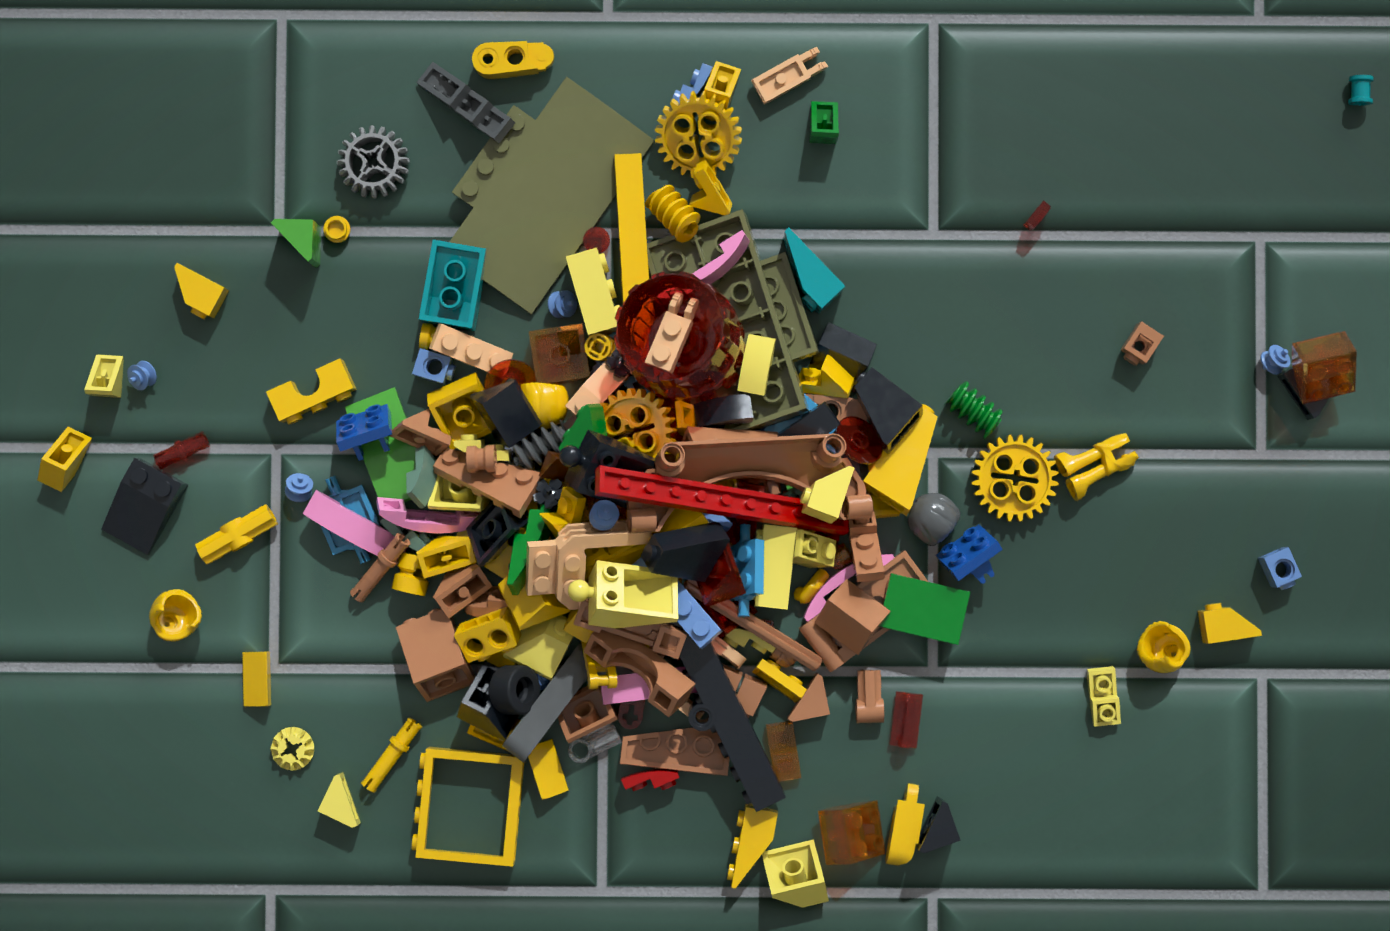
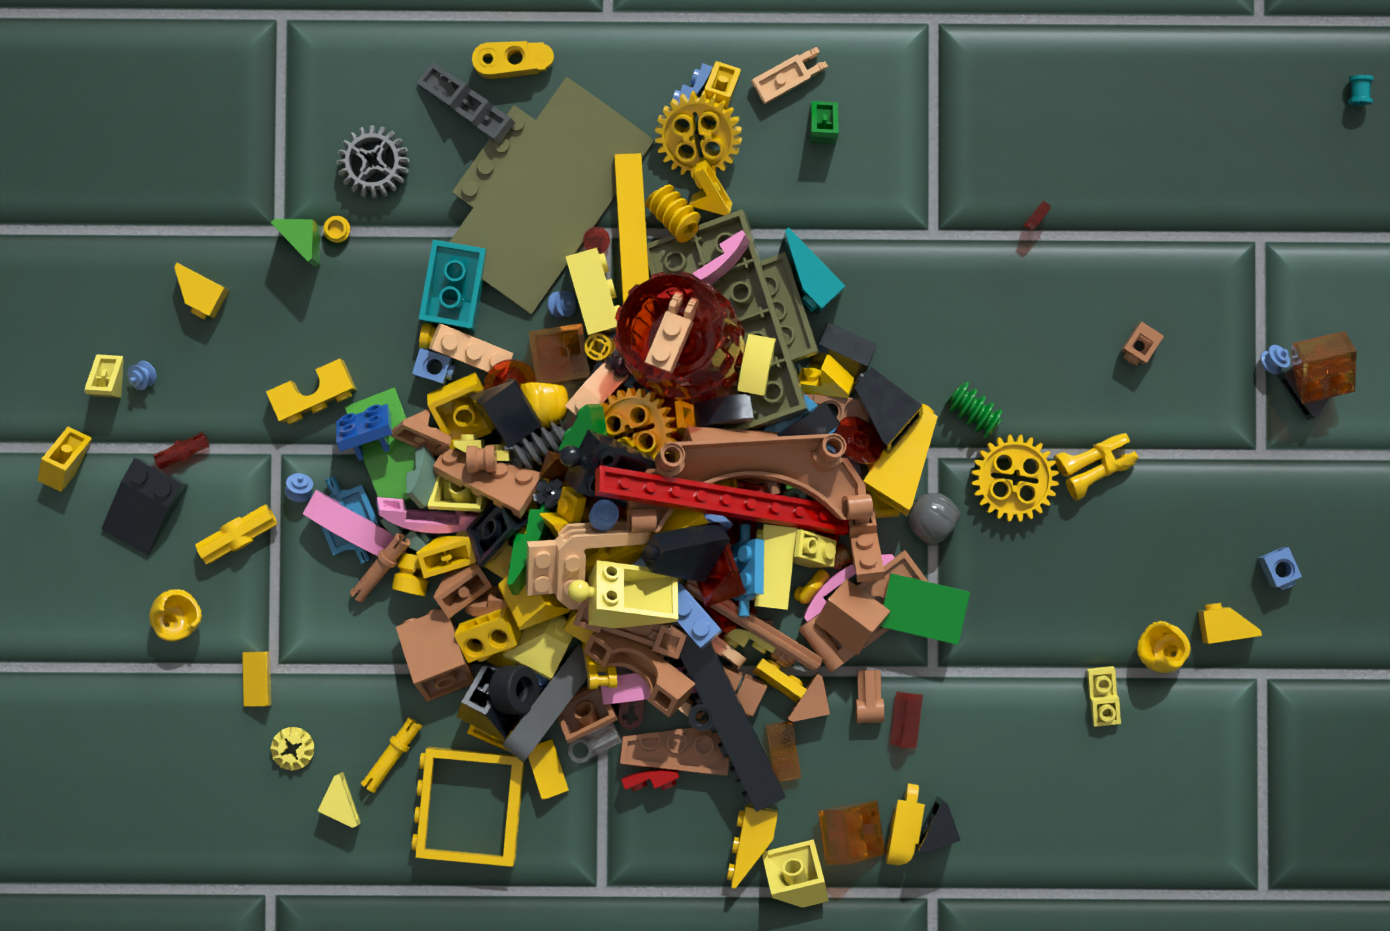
(827, 495): light yellow slope -> none
(970, 554): blue plate -> none

